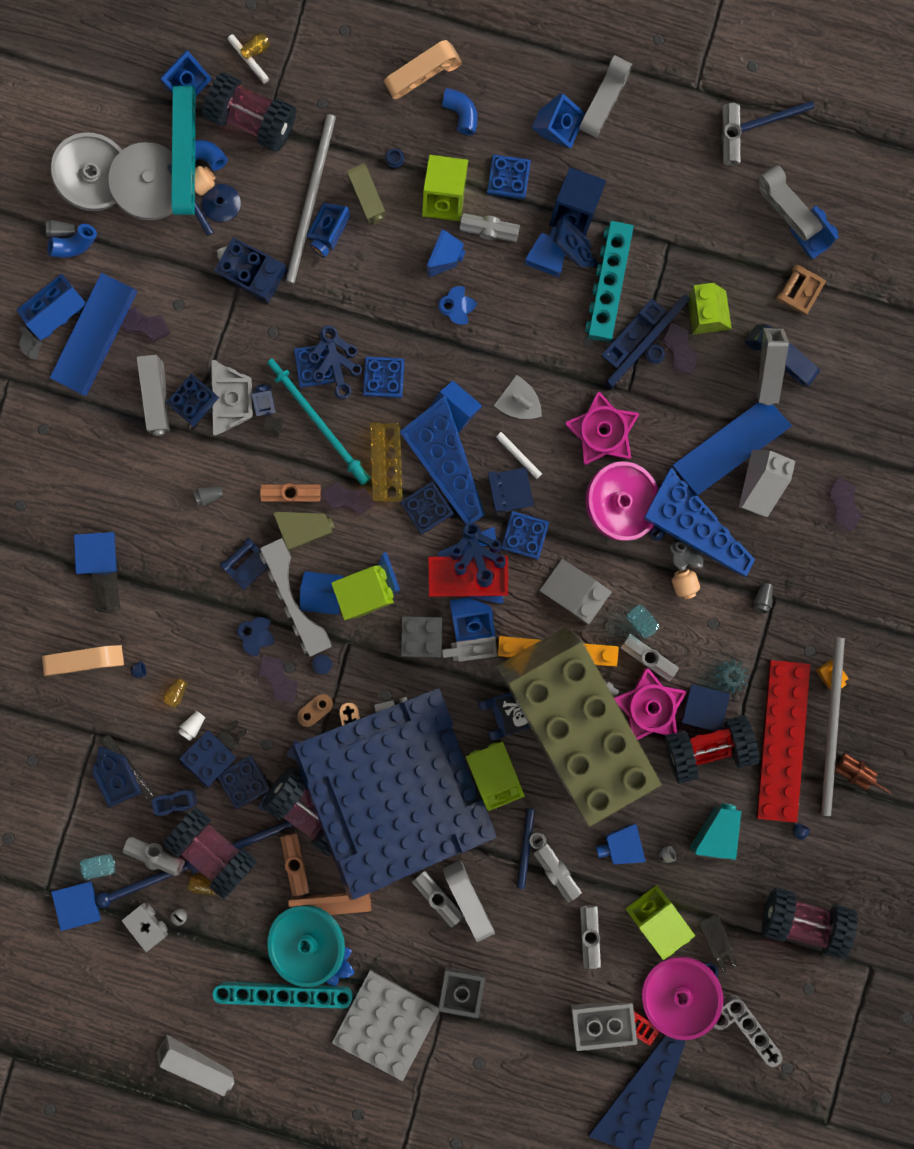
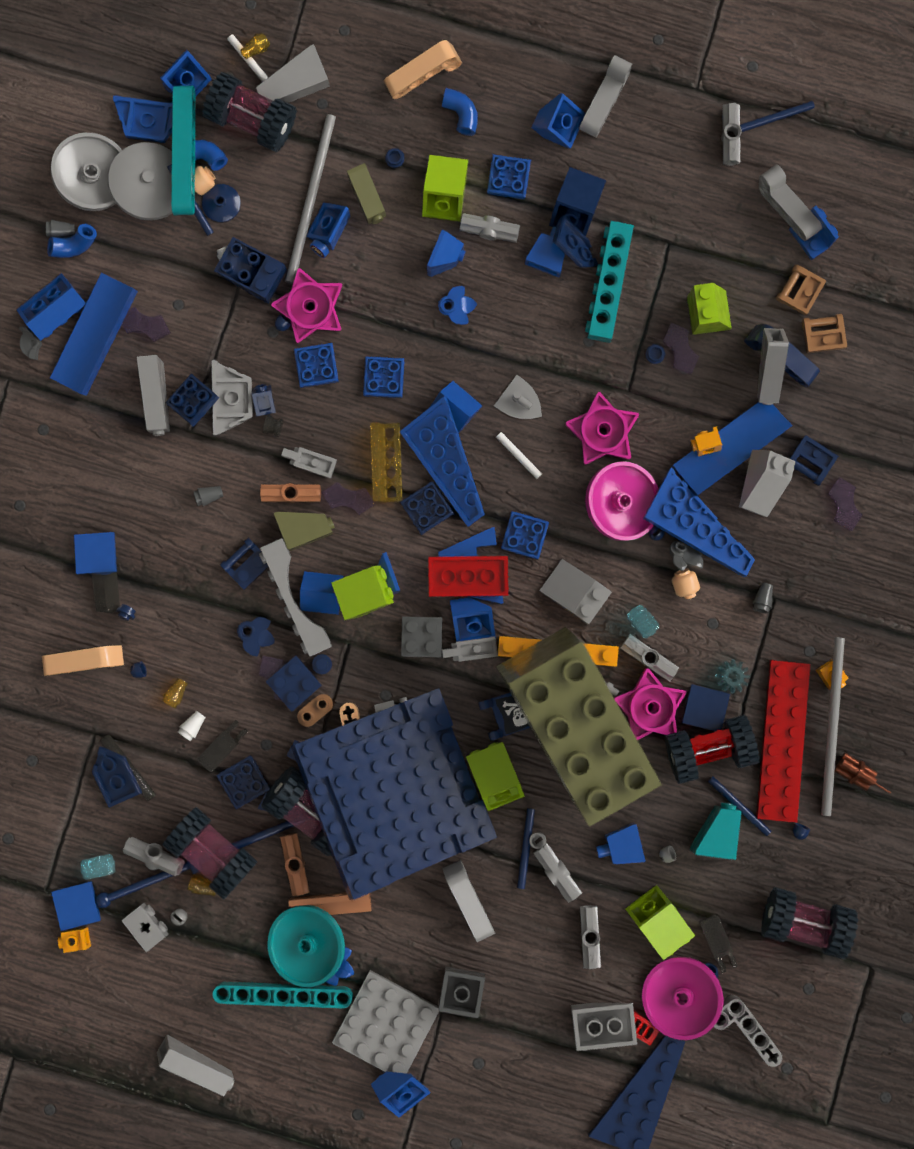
(81, 938): none -> light orange brick
(126, 612): none -> dark blue plate
(145, 118): none -> blue wing
(170, 802): dark blue brick -> none
(207, 759): dark blue bracket -> none
(282, 323): none -> dark blue hinge
(294, 683): none -> dark blue plate
(296, 78): none -> light grey slope
(306, 291): none -> dark pink plate
(310, 461): none -> light grey hinge
(335, 360): dark blue plant -> none
(353, 466): teal bar -> none
(399, 1091): none -> blue slope
(428, 889): light grey piece -> none
(472, 534): dark blue plant -> none
(510, 490): dark blue bracket -> none
(634, 333): dark blue slope -> none
(651, 337): dark blue tile -> none
(707, 442): none -> light orange brick
(744, 810): none -> dark blue bar
(817, 456): none -> dark blue plate
(826, 339): none -> medium nougat plate

